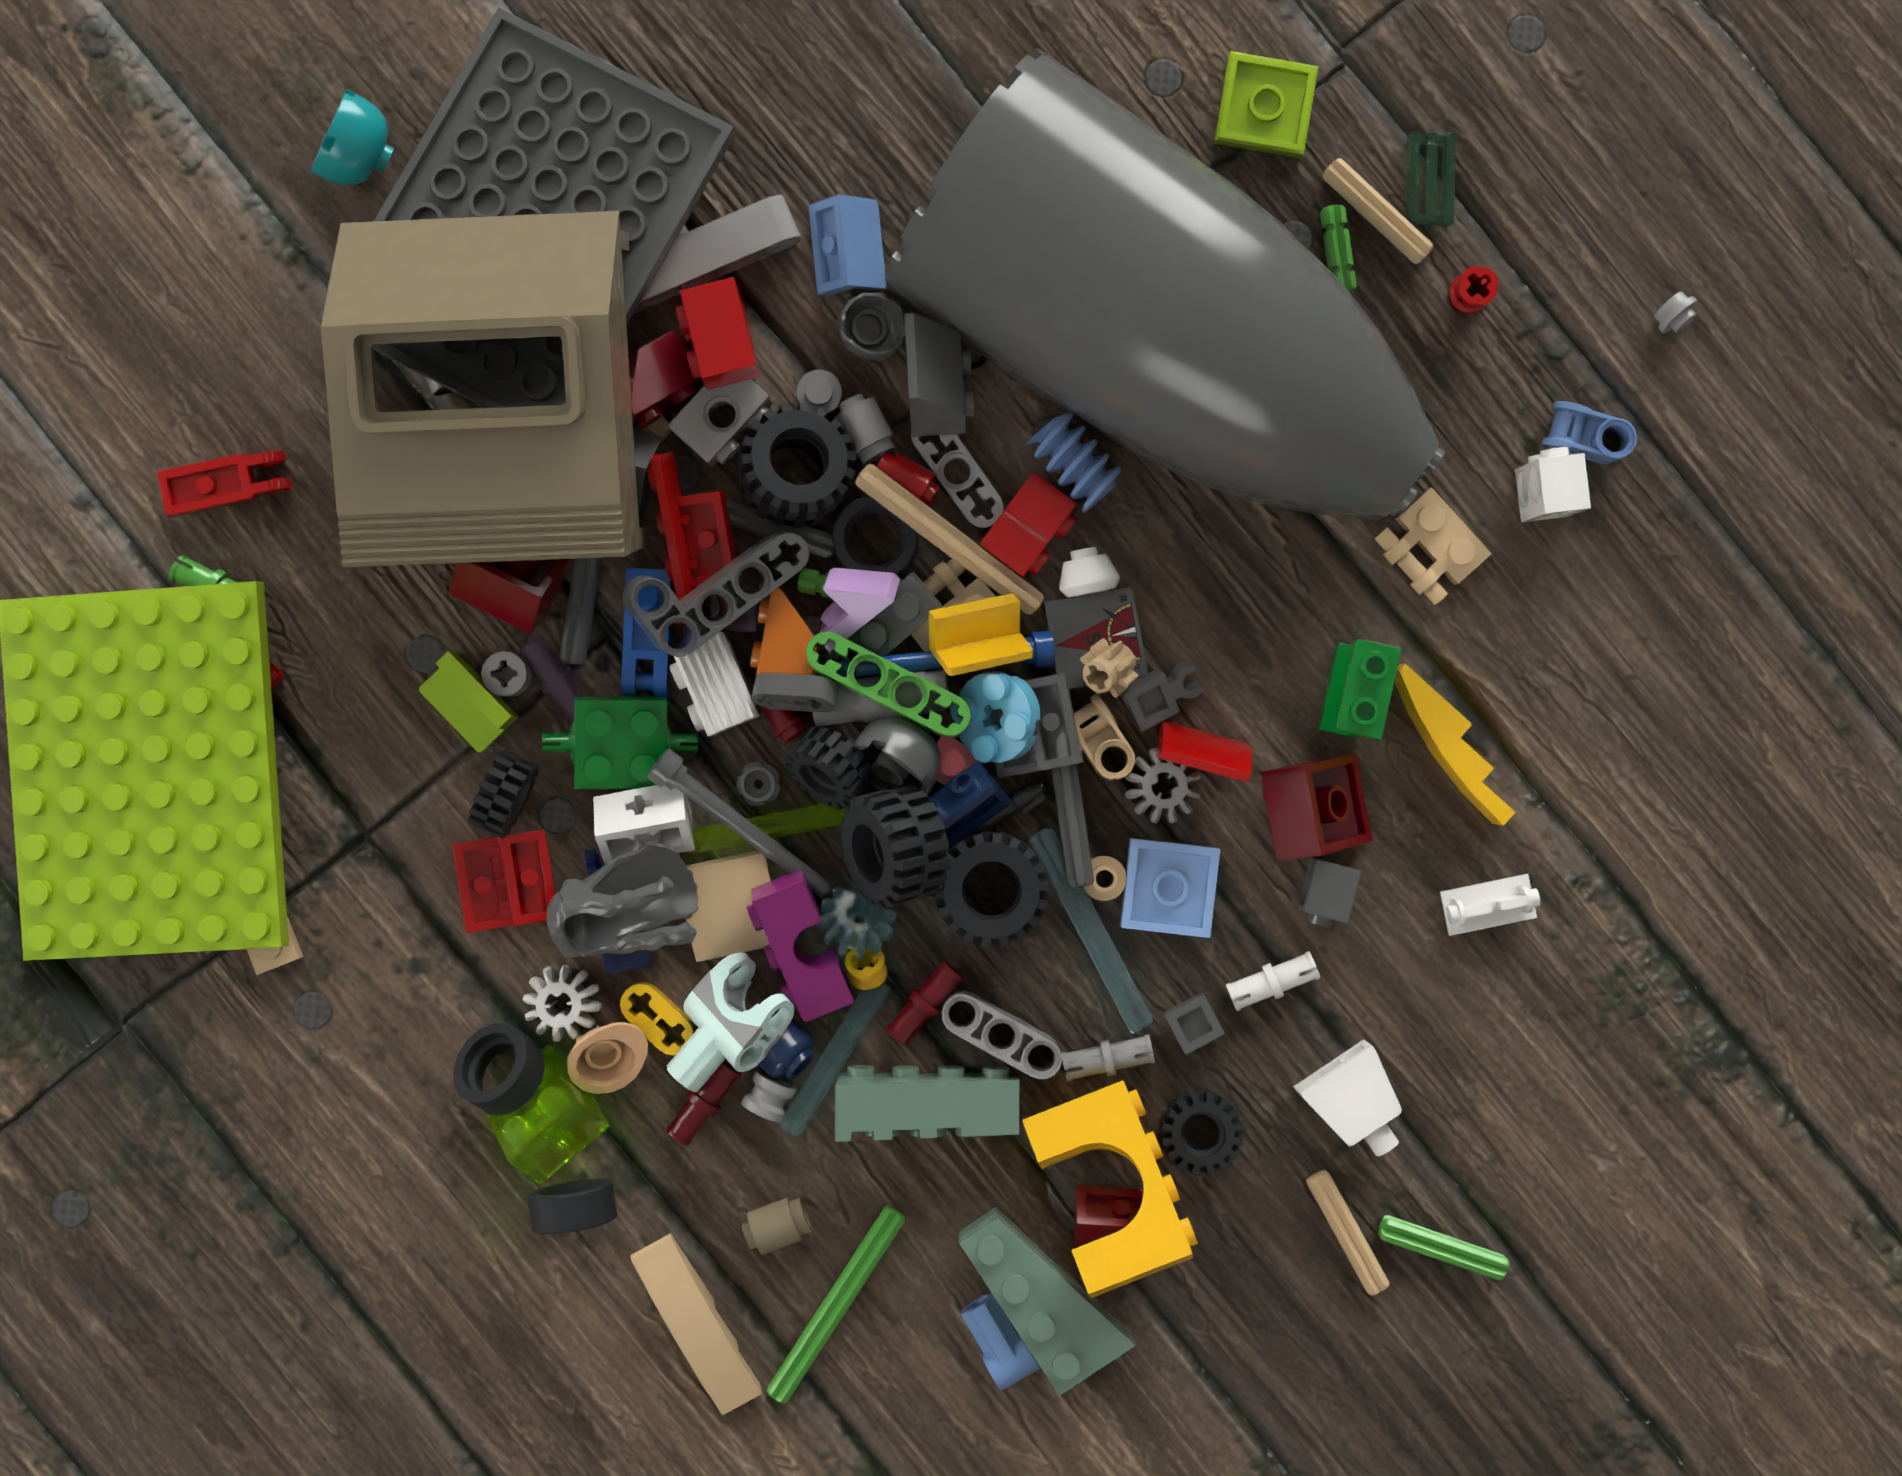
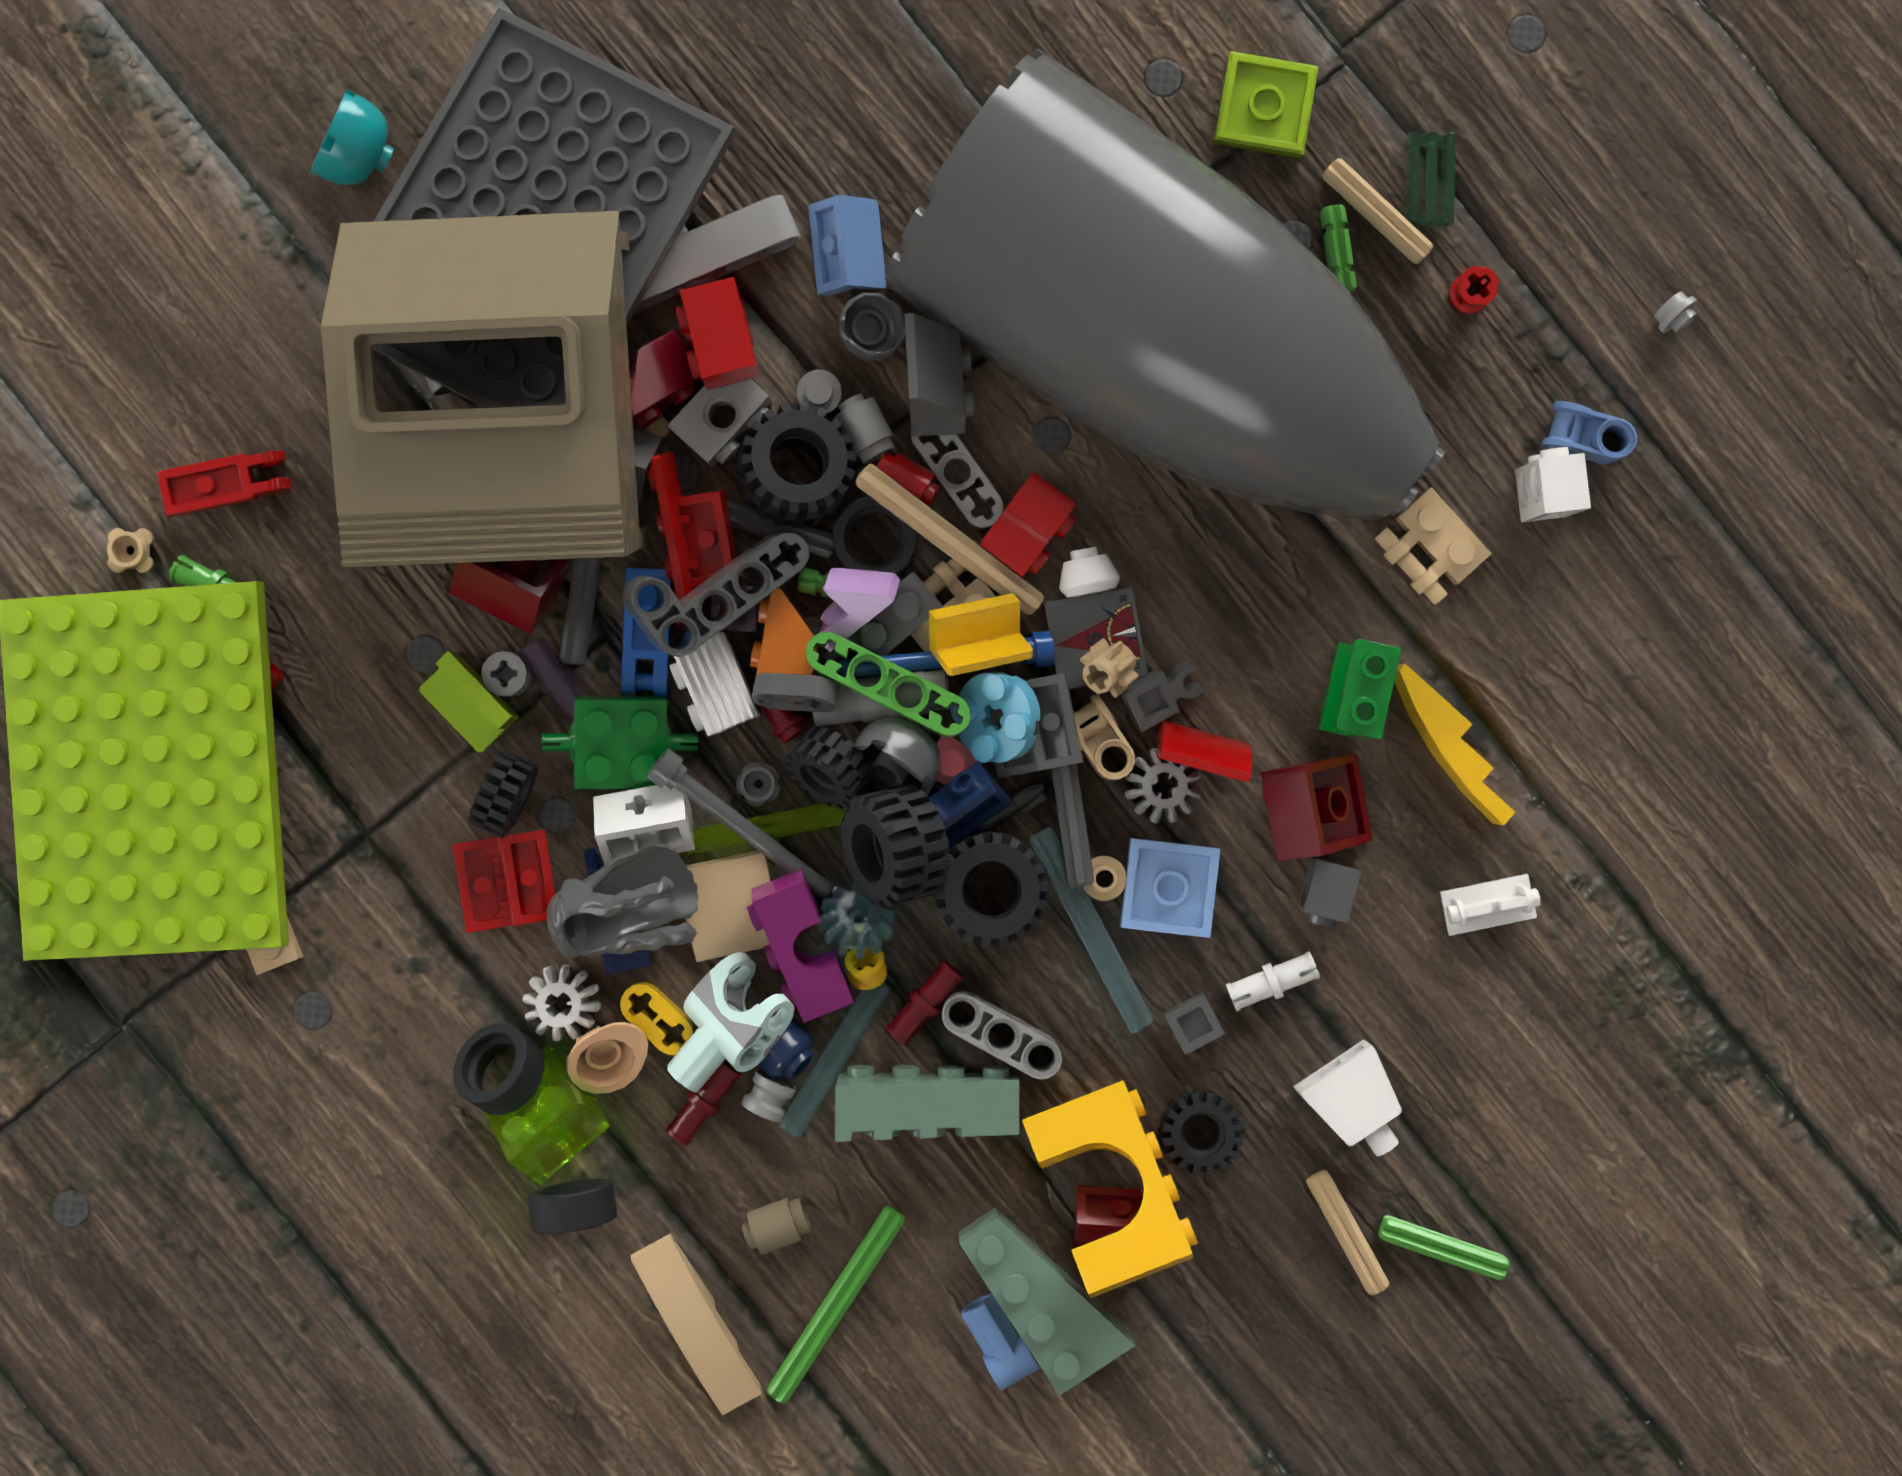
(117, 550): none -> tan plate
(1075, 460): medium blue piece -> none
(1108, 1057): light grey pin -> none

